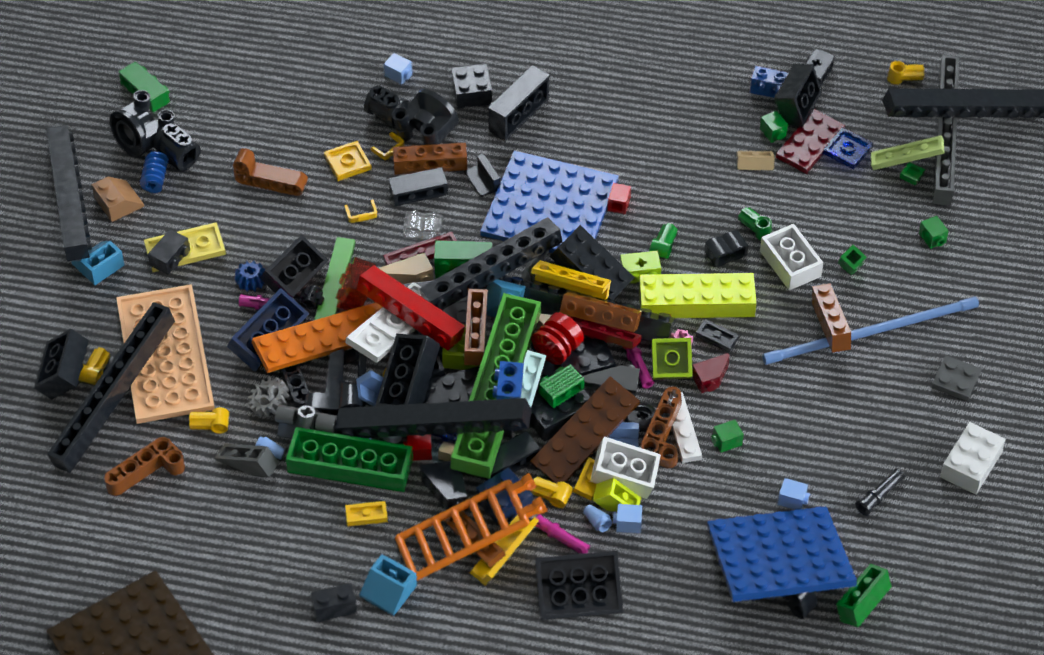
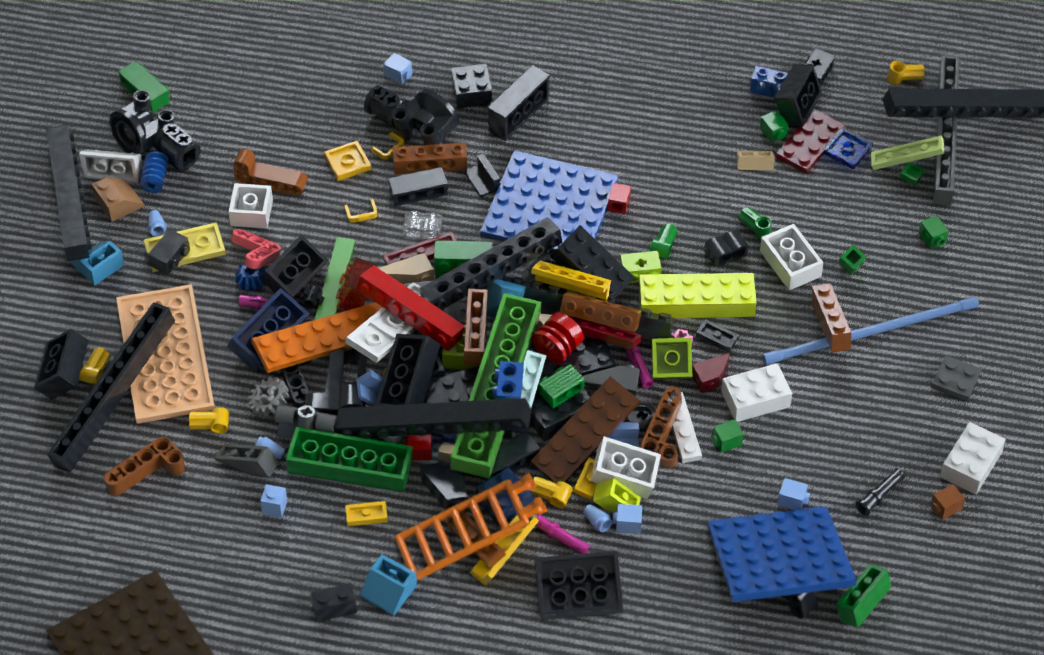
(114, 164): none -> white slope
(156, 224): none -> light blue cone
(250, 205): none -> white brick
(261, 249): none -> coral beam
(273, 501): none -> light blue brick
(756, 392): none -> white brick
(947, 502): none -> dark orange brick

